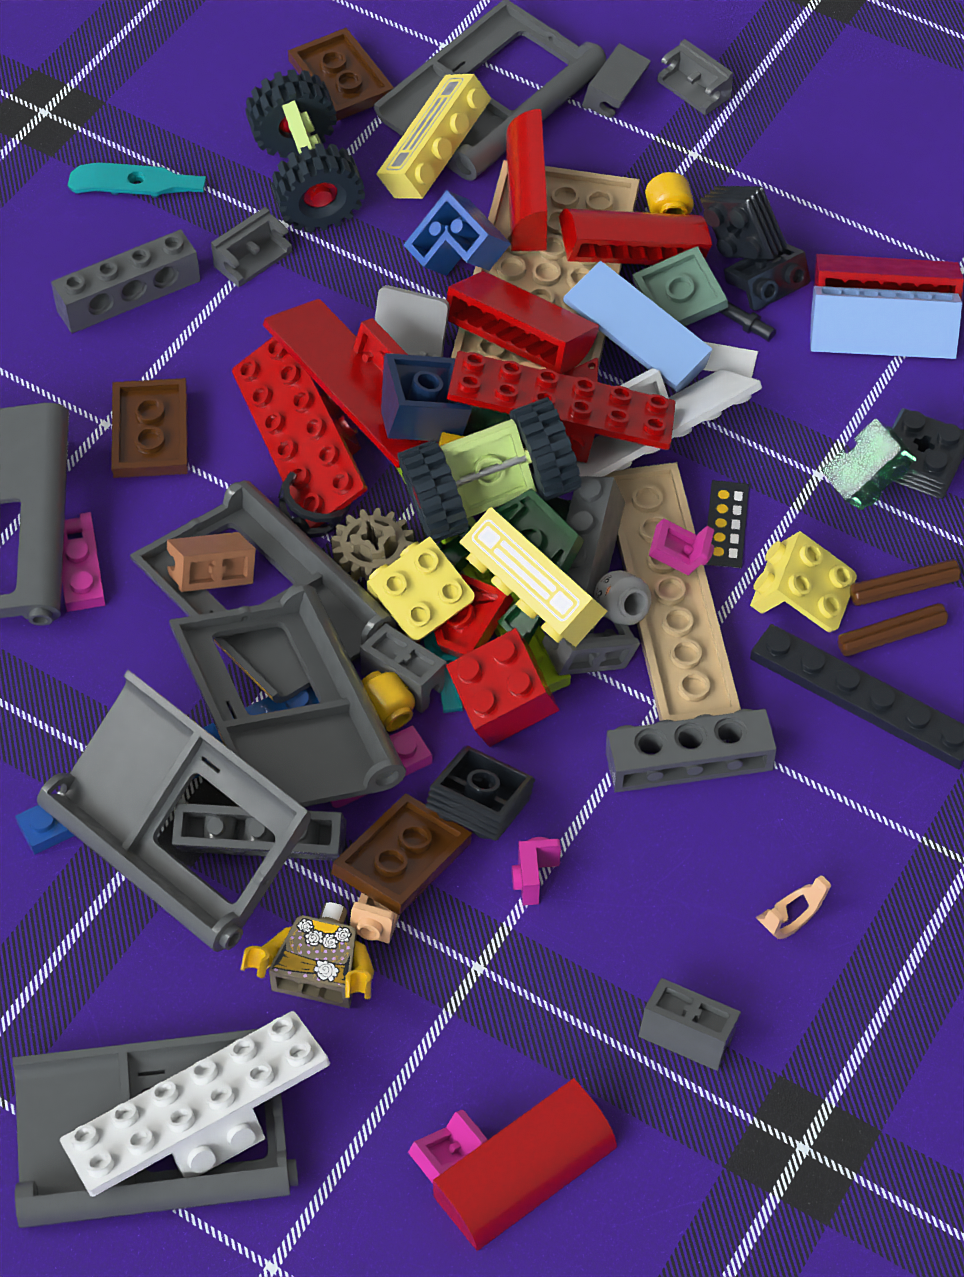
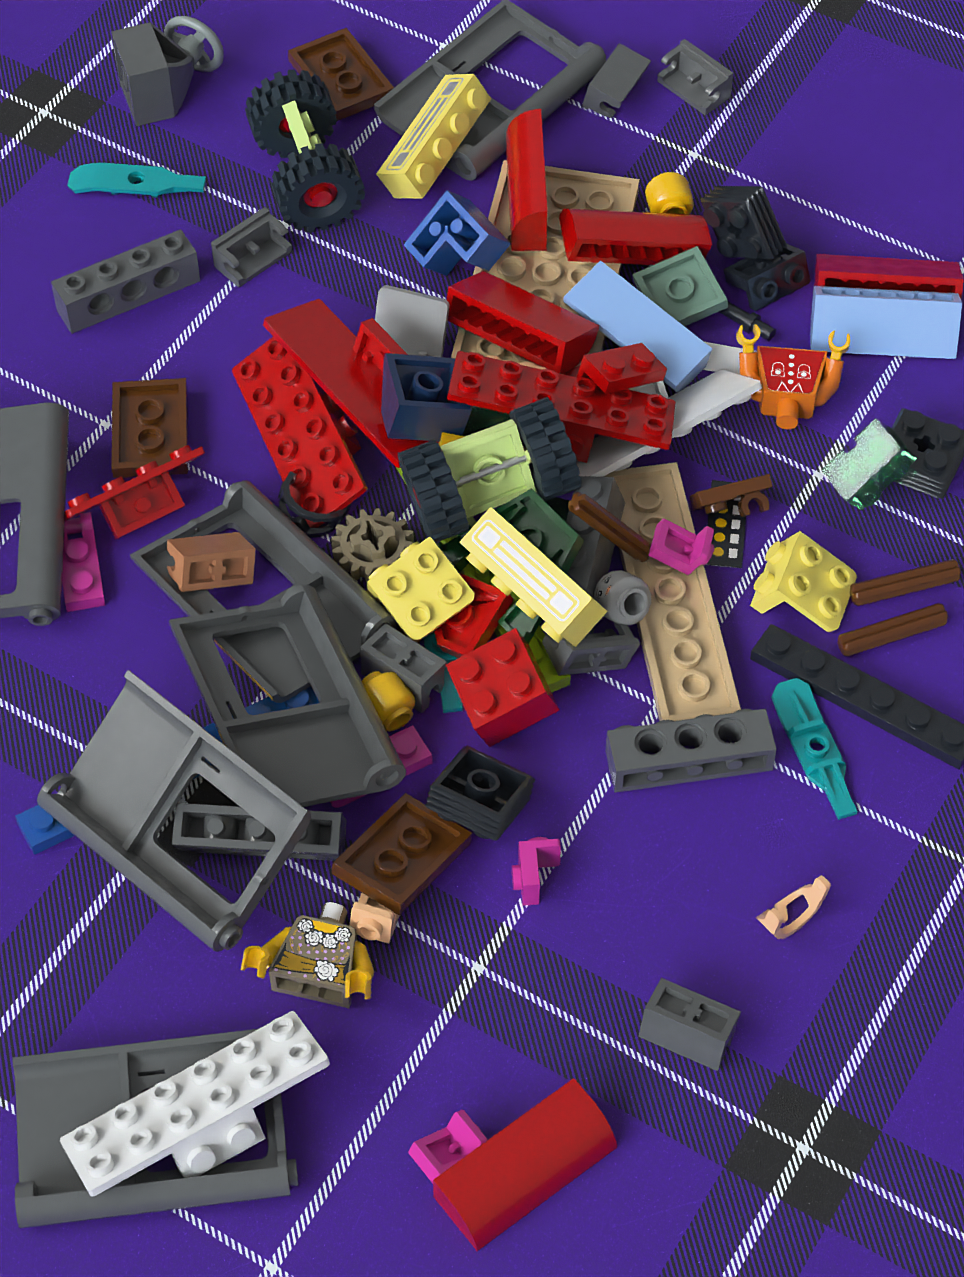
(139, 500): none -> red bracket
(159, 66): none -> dark grey piece
(609, 526): none -> reddish brown axle
(622, 368): none -> red bracket
(716, 498): none -> reddish brown plate
(791, 378): none -> torso
(806, 726): none -> teal piece

